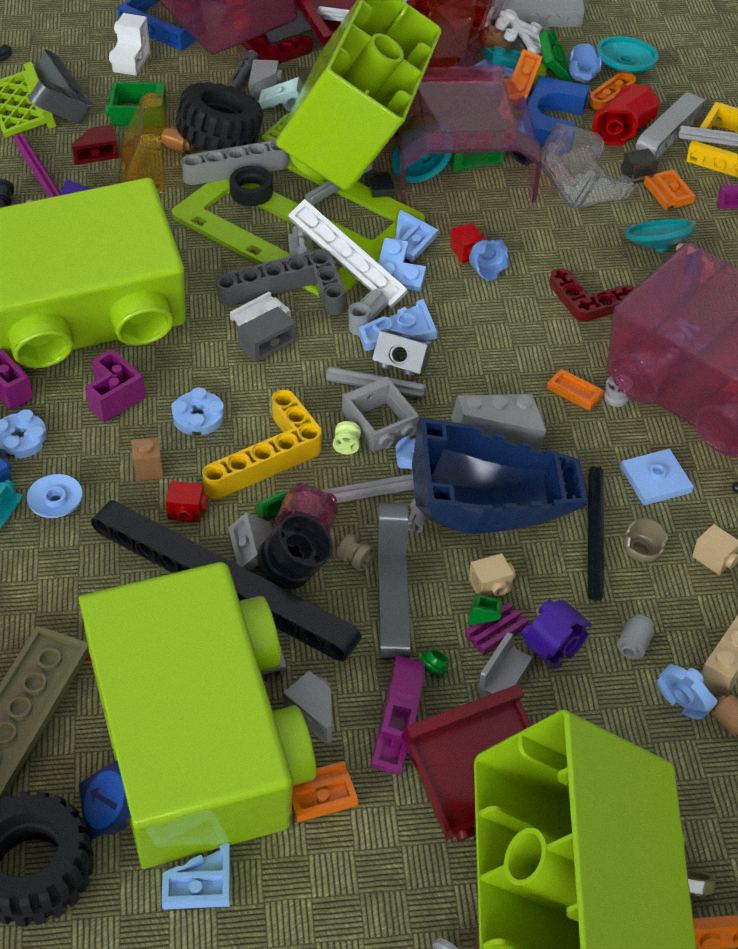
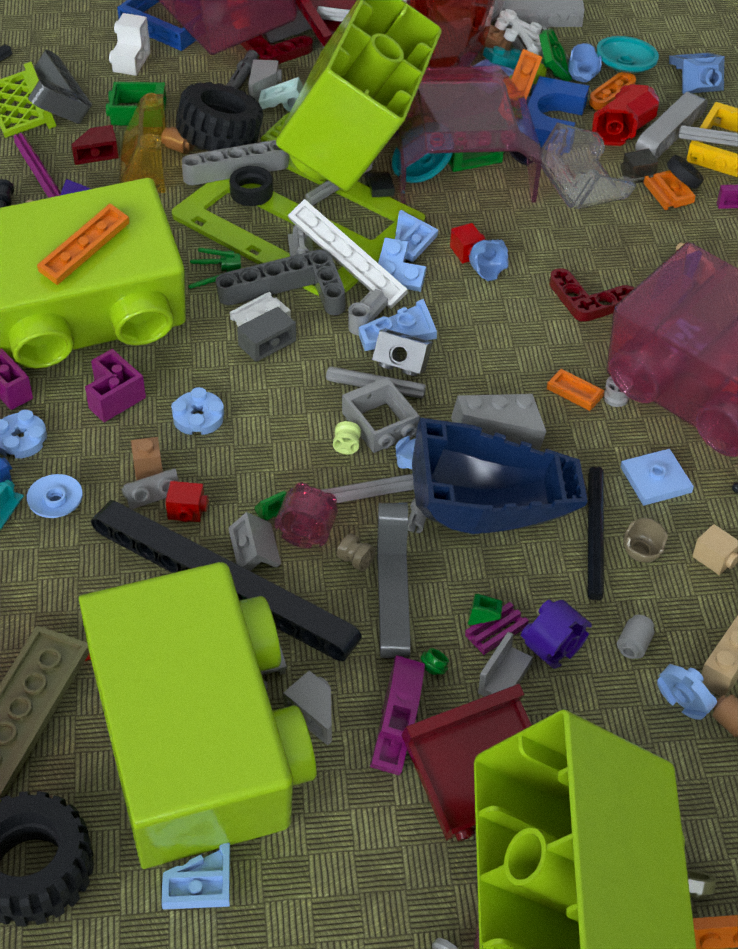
(83, 244): none -> orange plate
(104, 802): piece -> none
(149, 488): none -> light grey hinge
(228, 262): none -> green plant
(294, 551): black wheel -> none
(297, 444): yellow beam -> none
(326, 794): orange plate -> none
(492, 576): tan brick -> none
(660, 233): teal dish -> none
(685, 171): none -> black tyre
(700, 71): none -> medium blue plate

